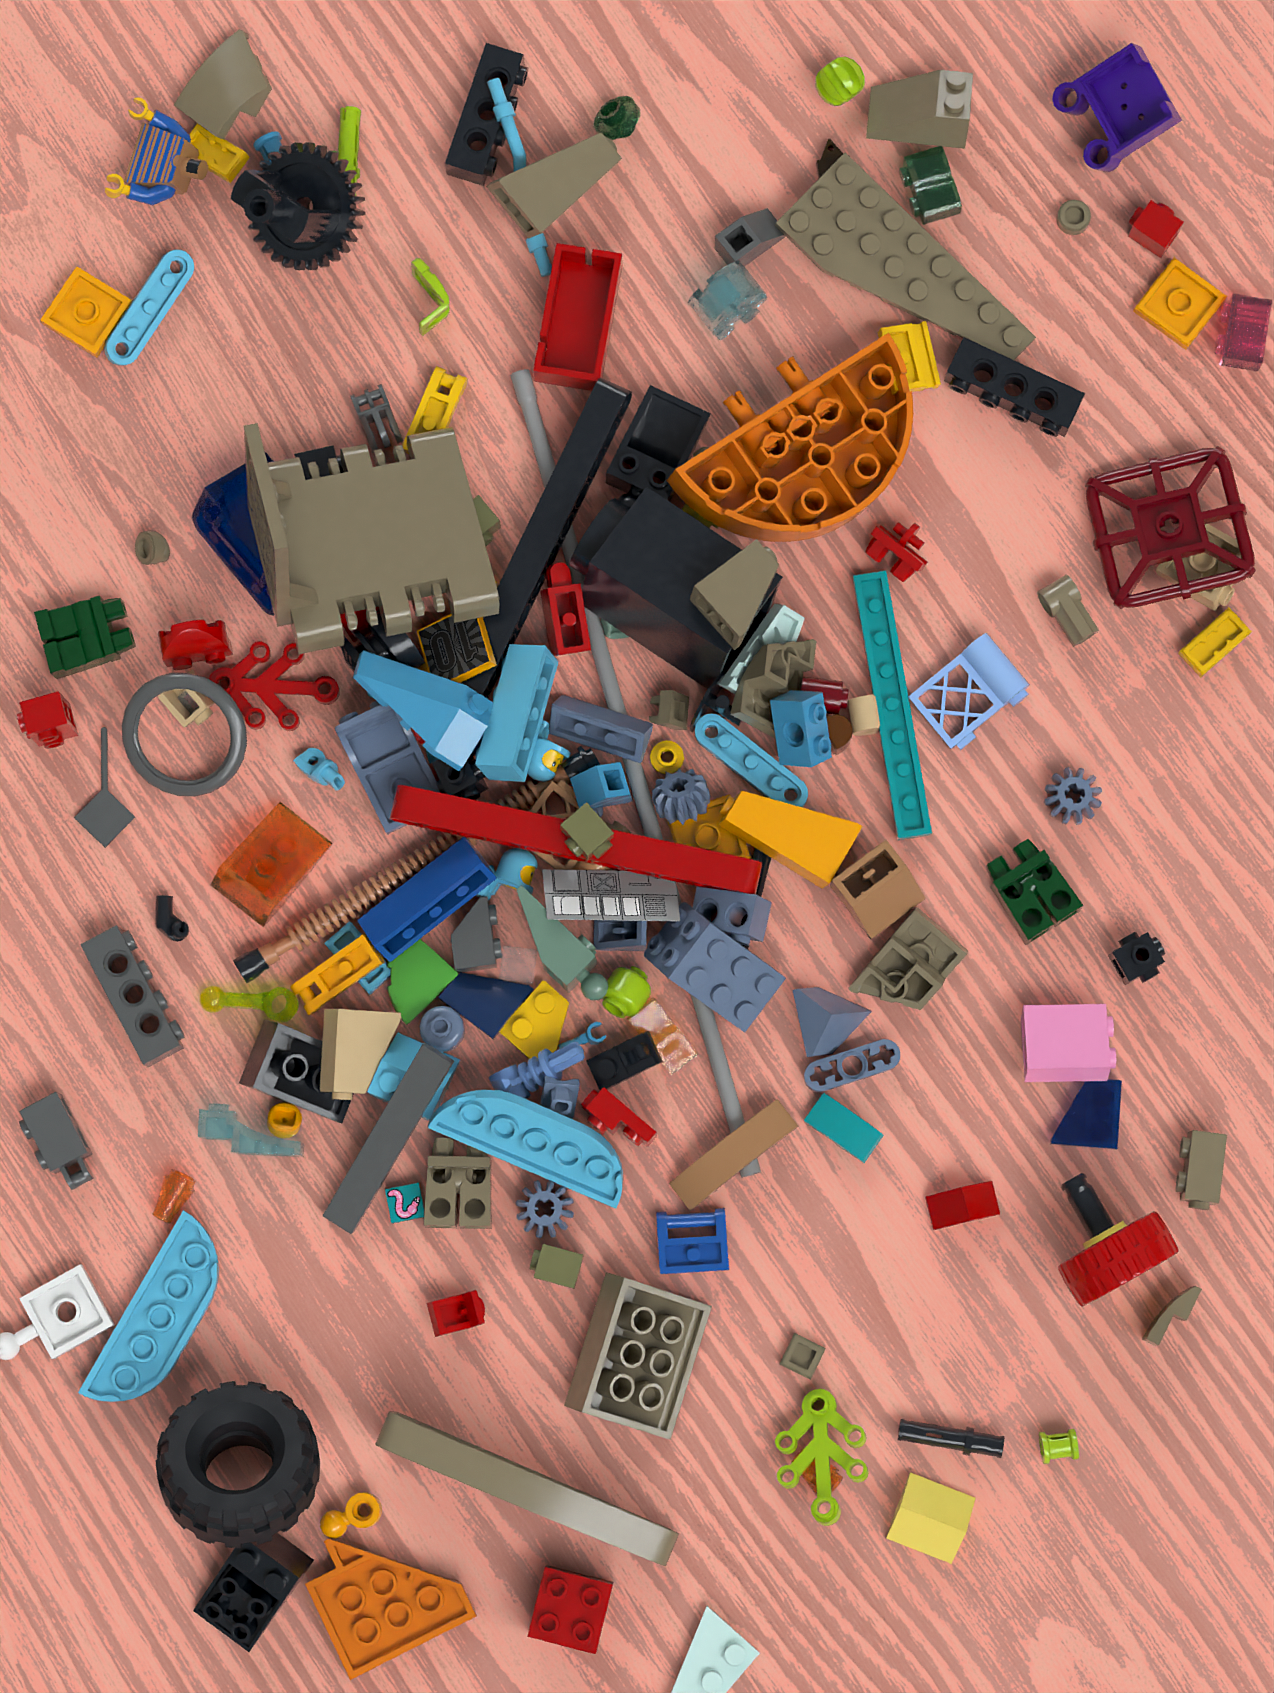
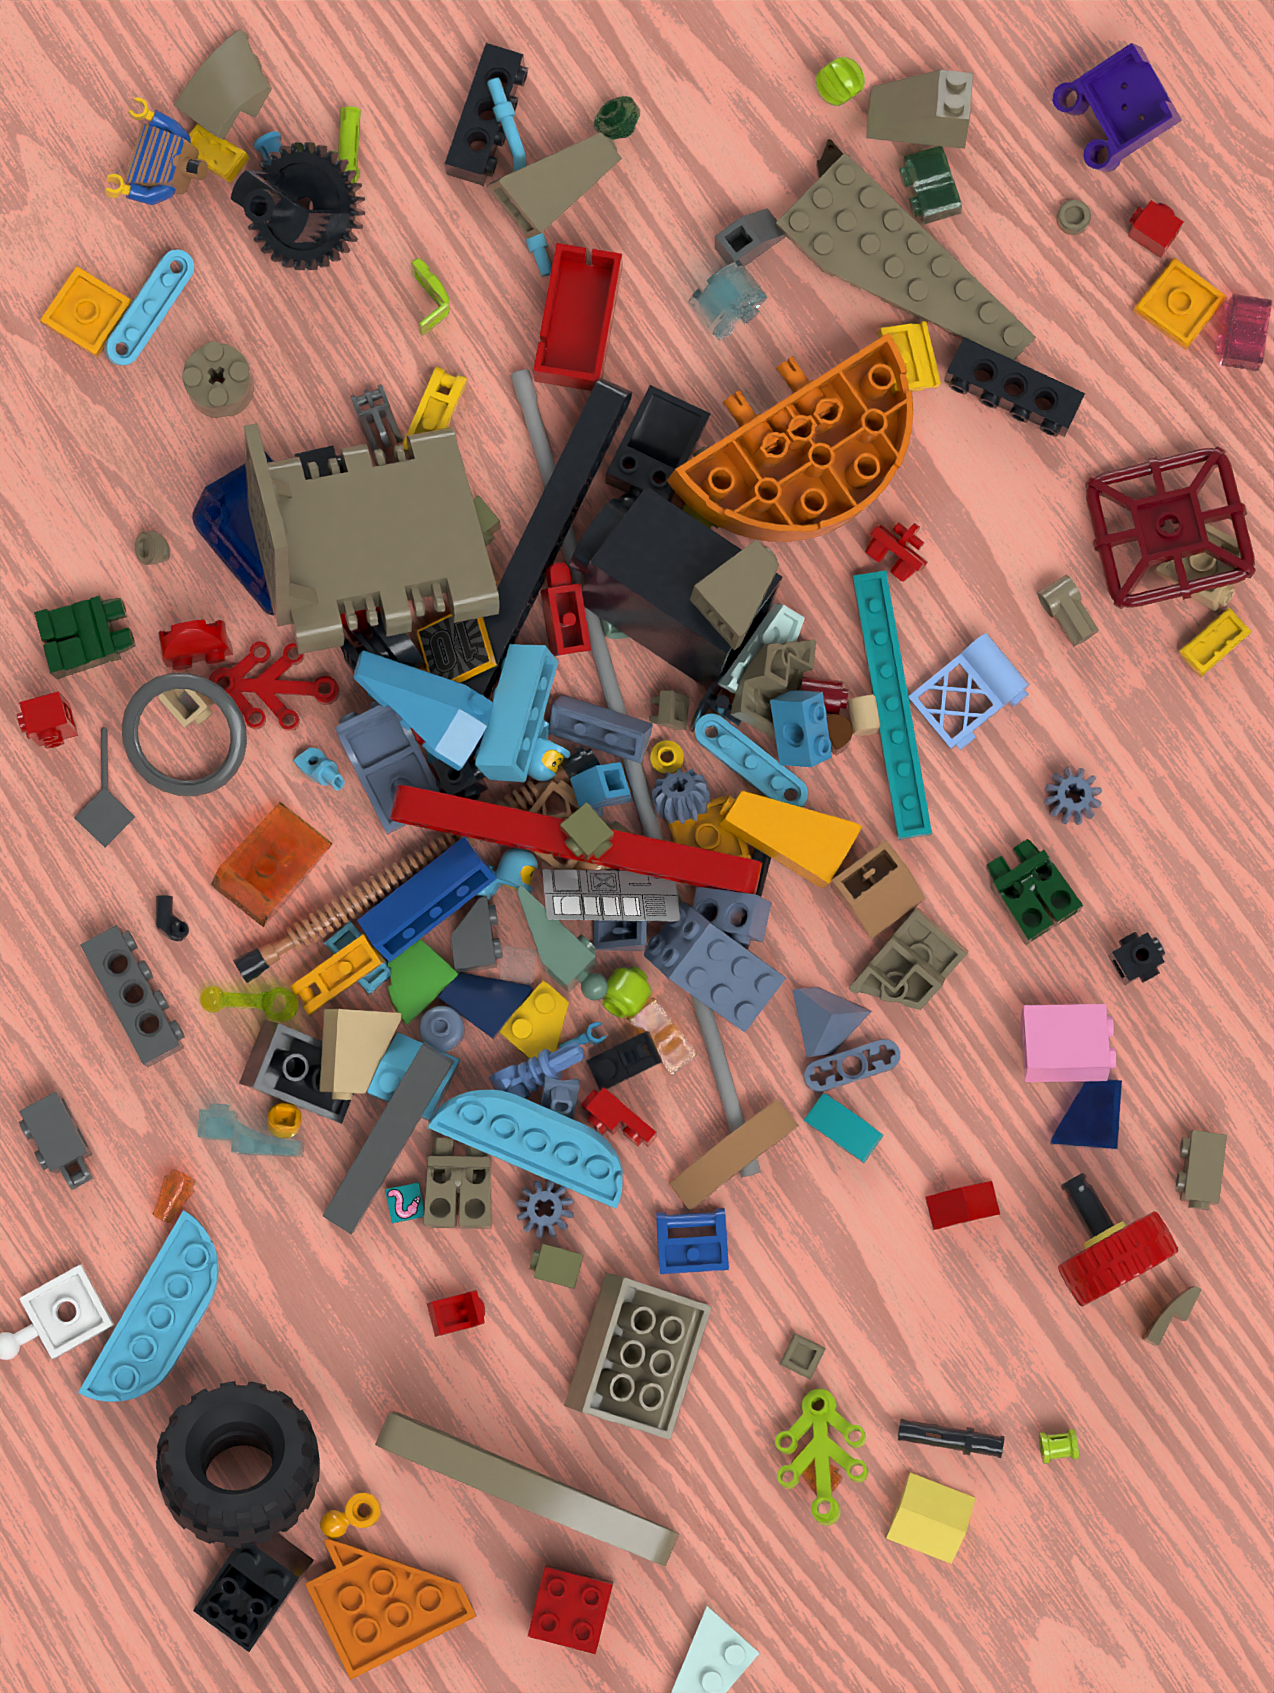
(214, 362): none -> dark tan brick

